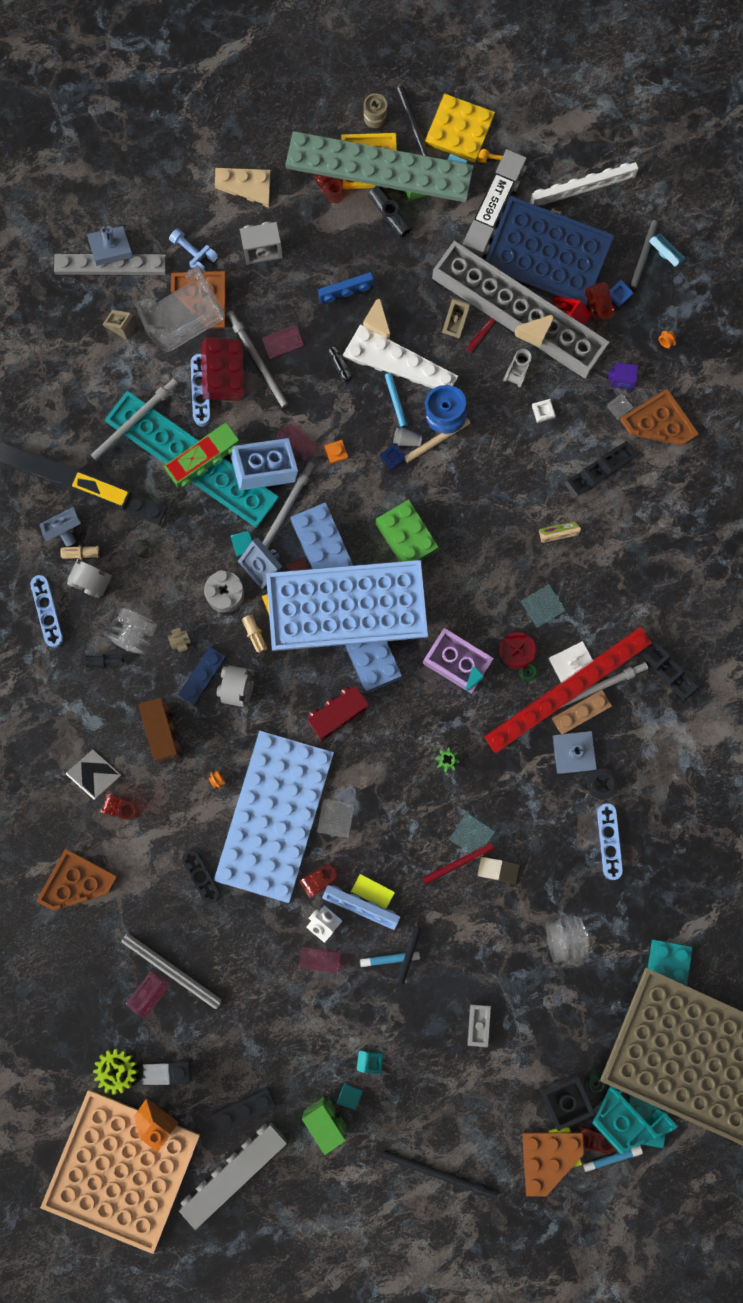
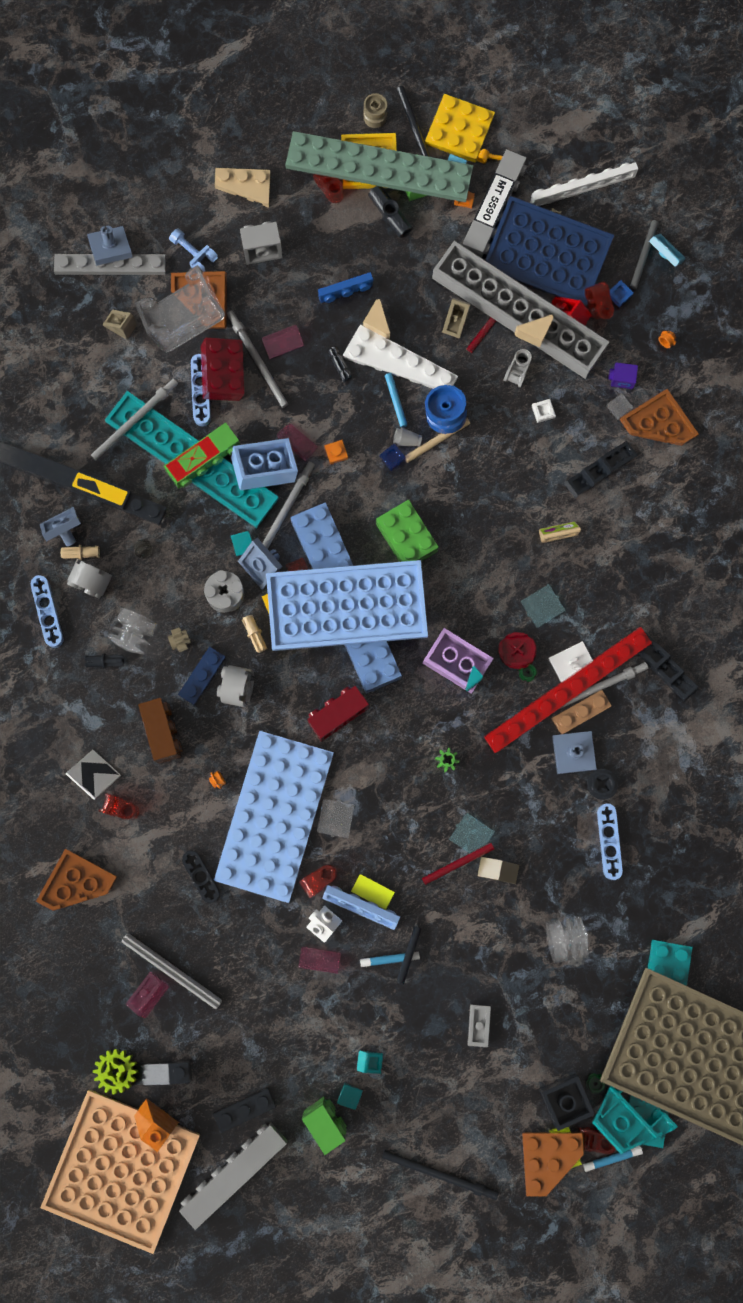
(469, 201): none -> orange plate

